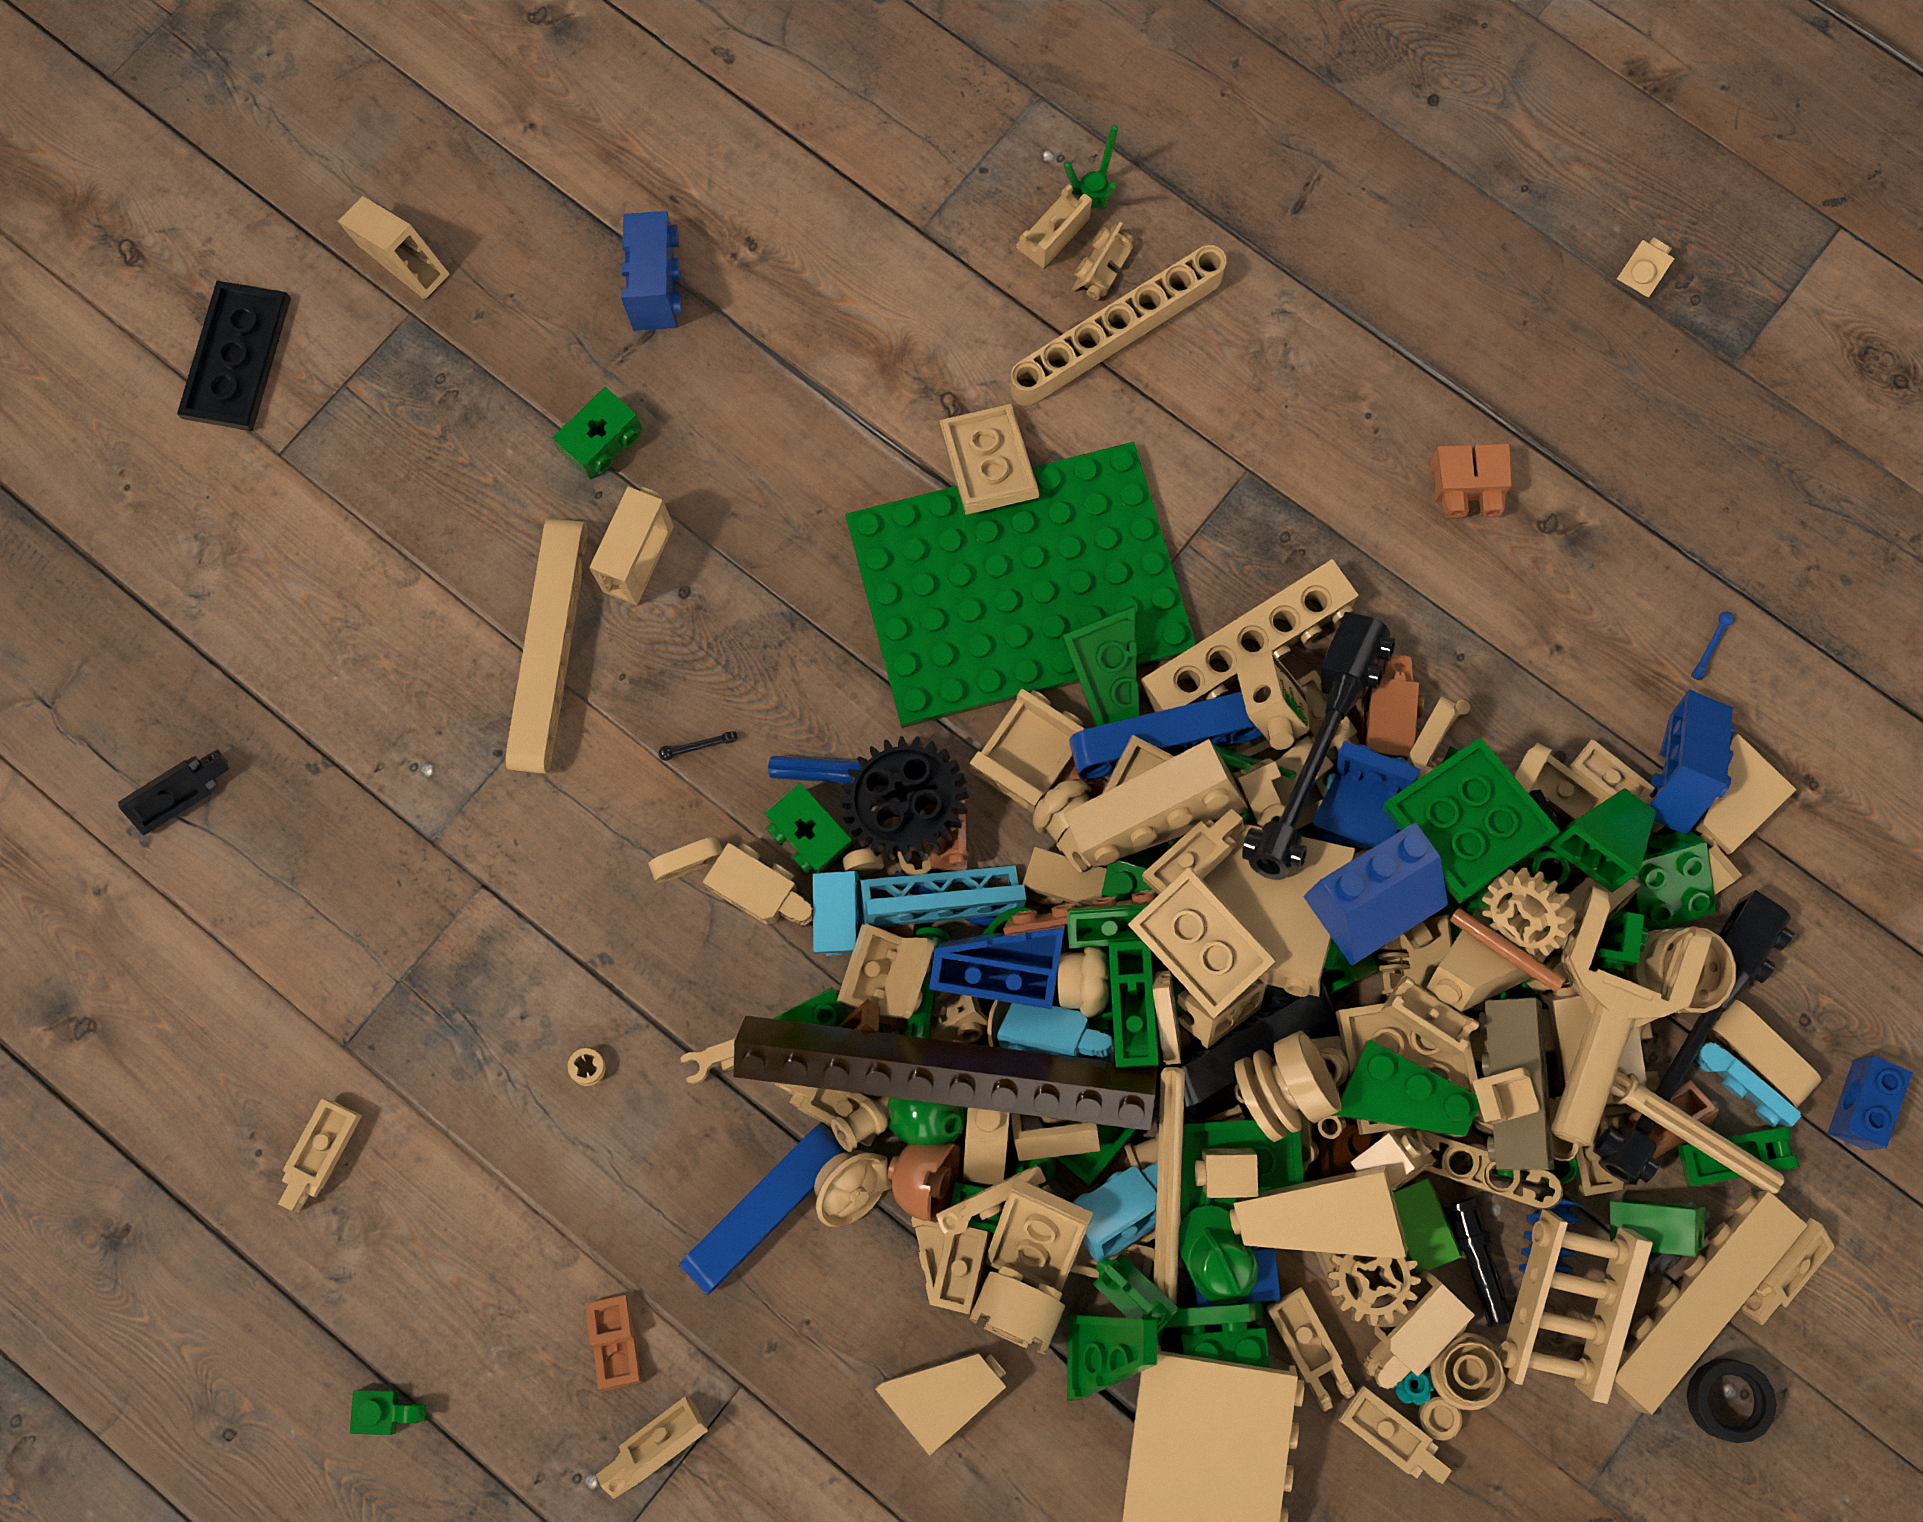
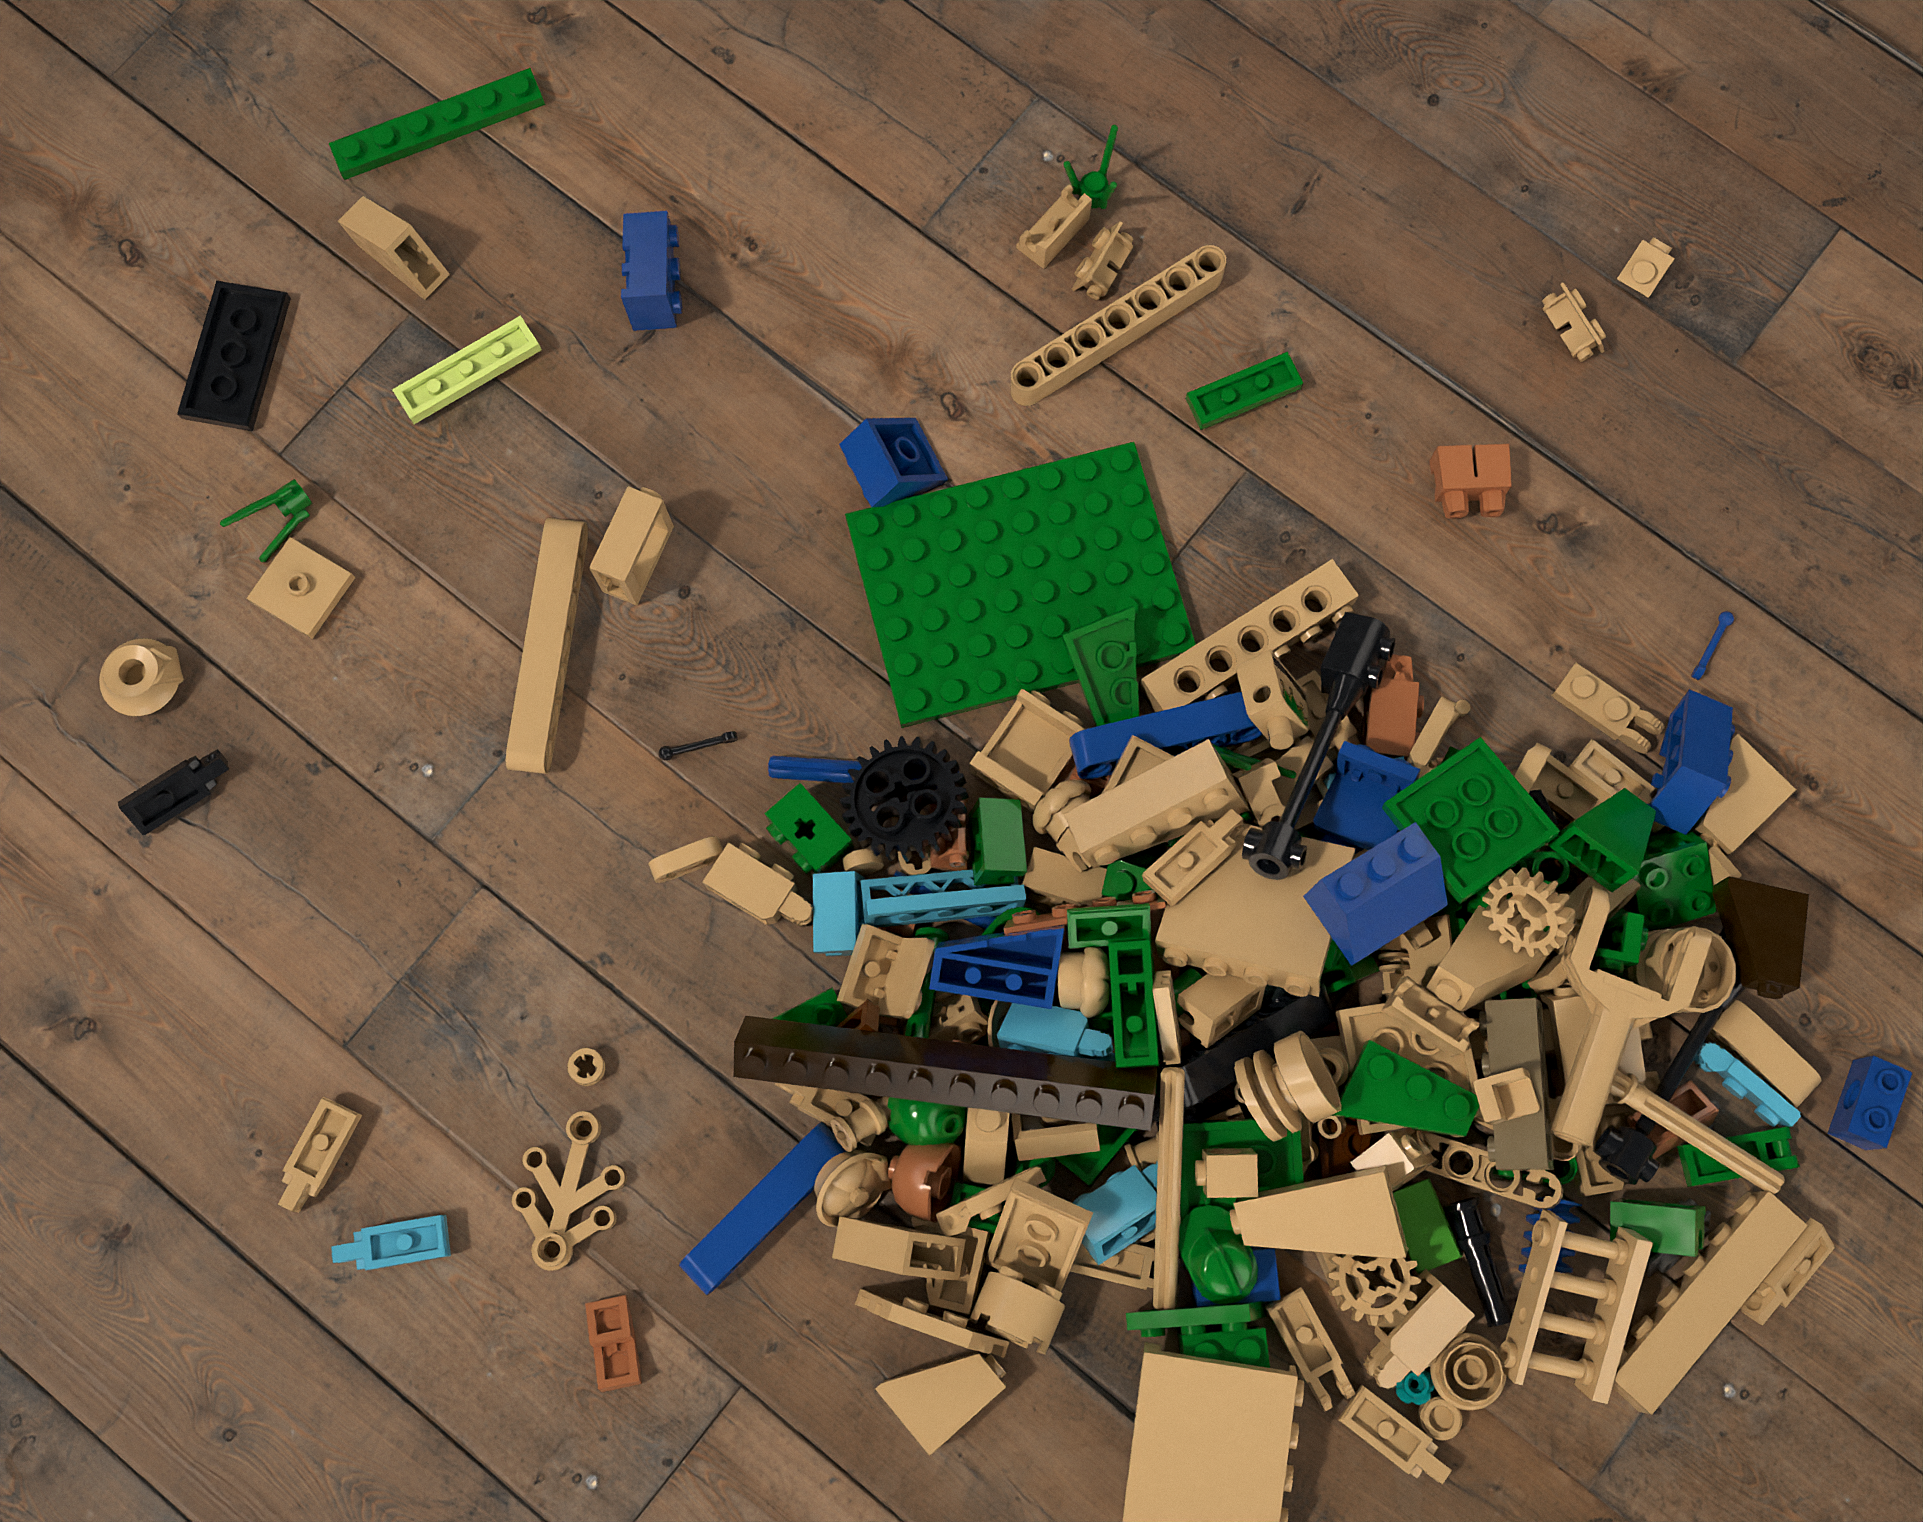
(140, 677): none -> tan piece
(289, 500): none -> green plant
(301, 588): none -> tan plate
(379, 1412): green plate -> none
(396, 1243): none -> medium azure hinge
(436, 124): none -> green plate
(467, 369): none -> yellowish green plate
(566, 1198): none -> tan plant
(604, 416): green brick -> none
(653, 1447): tan hinge -> none
(713, 1056): tan plate -> none
(892, 460): none -> blue slope
(898, 1249): none -> tan slope
(950, 1327): none -> tan wing
(989, 459): tan tile -> none
(997, 841): none -> green hinge
(1107, 1352): green wing -> none
(1133, 1292): green hinge -> none
(1202, 942): tan plate -> none
(1244, 390): none -> green plate
(1507, 950): nougat bar -> none
(1568, 310): none -> tan hinge
(1606, 708): none -> tan hinge
(1763, 1394): black tyre -> none
(1764, 933): none -> dark brown slope

